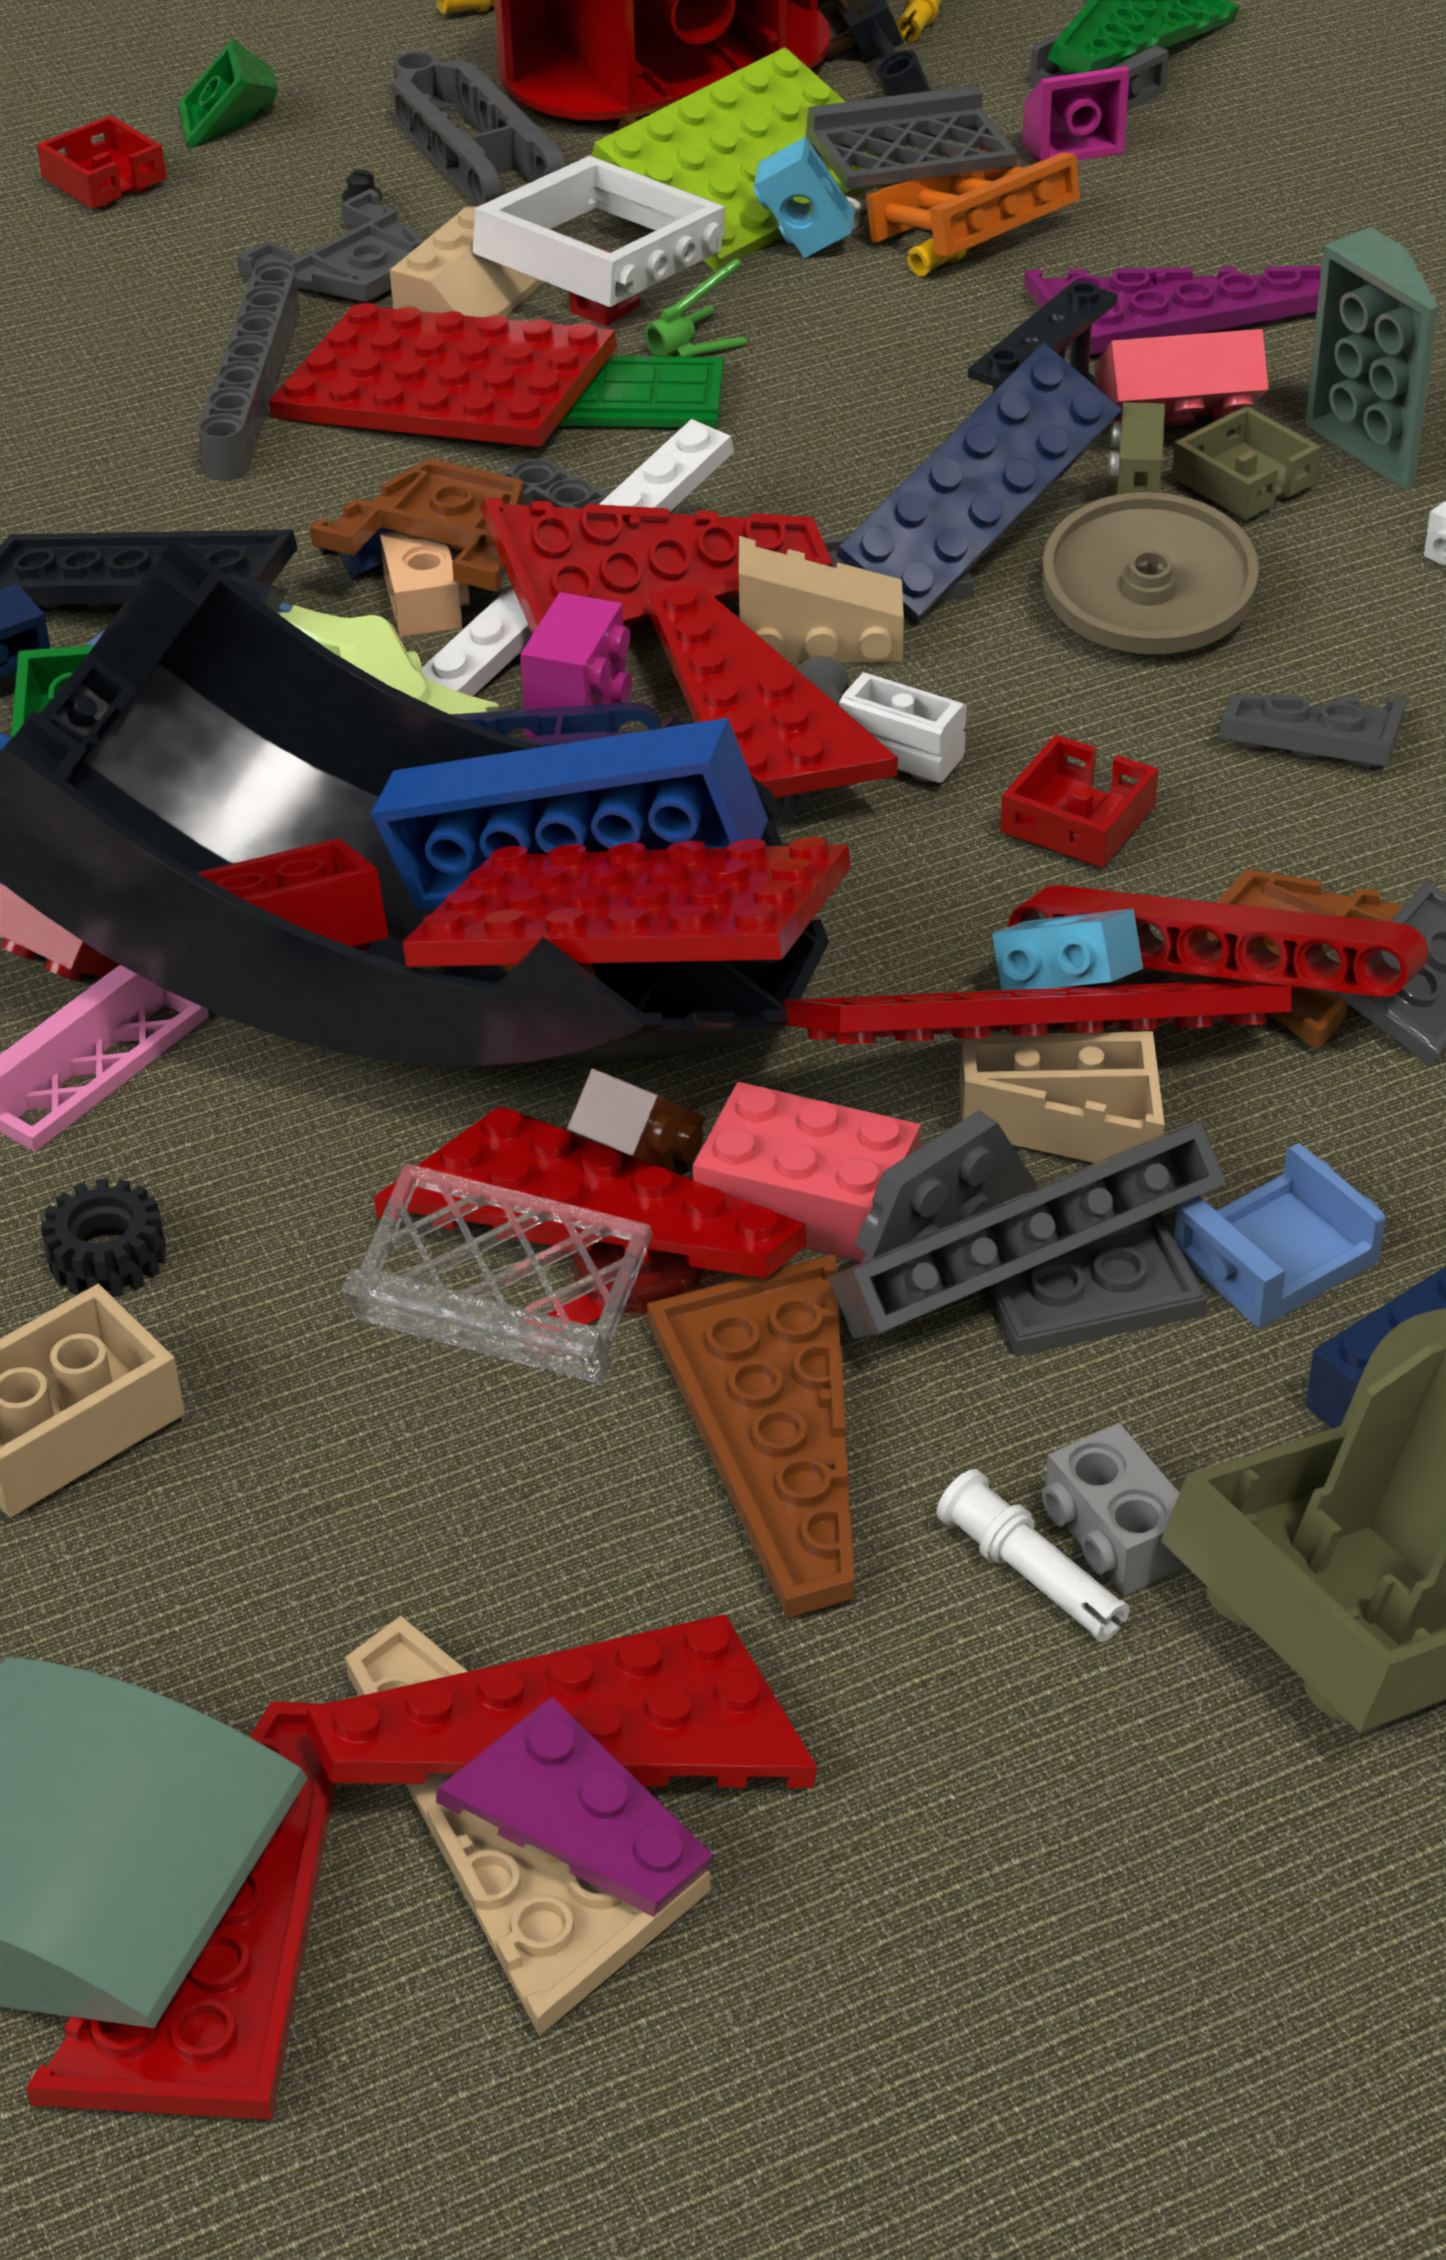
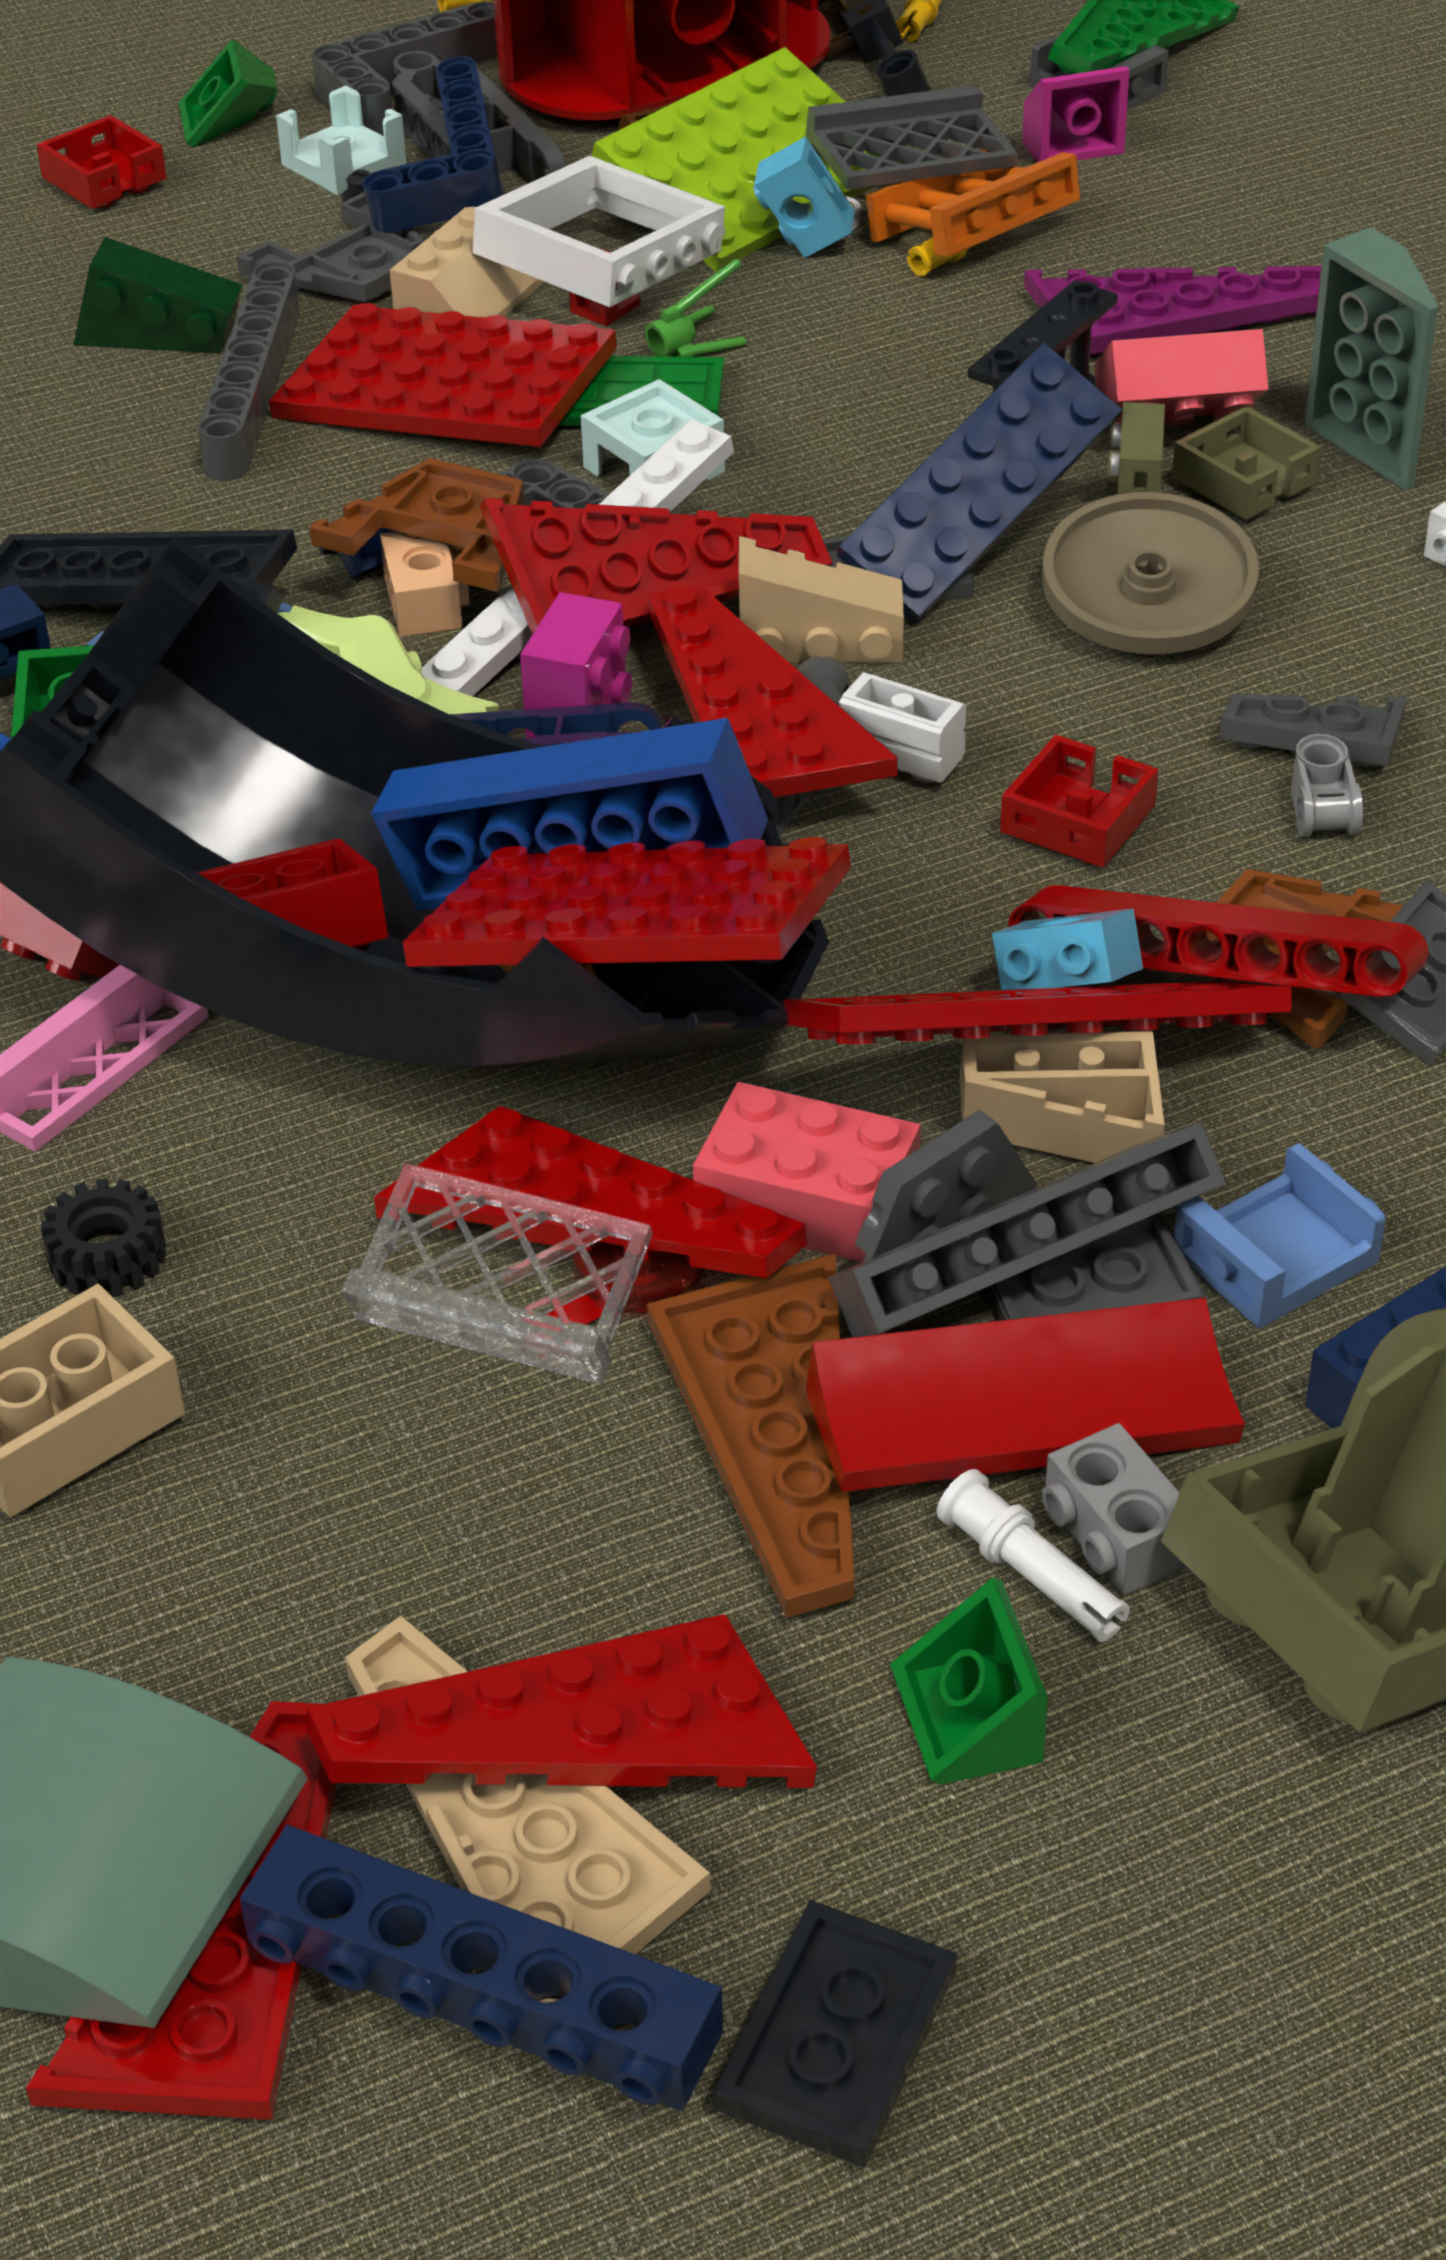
(153, 303): none -> dark green wedge
(343, 147): none -> light aqua panel
(368, 59): none -> dark grey beam
(446, 184): none -> dark blue beam
(525, 1960): none -> dark blue brick
(575, 1801): magenta wing -> none
(637, 1122): brick -> none
(640, 425): none -> light aqua panel
(835, 2033): none -> black plate
(974, 1691): none -> green slope
(1018, 1390): none -> red arch
(1325, 787): none -> light grey piece

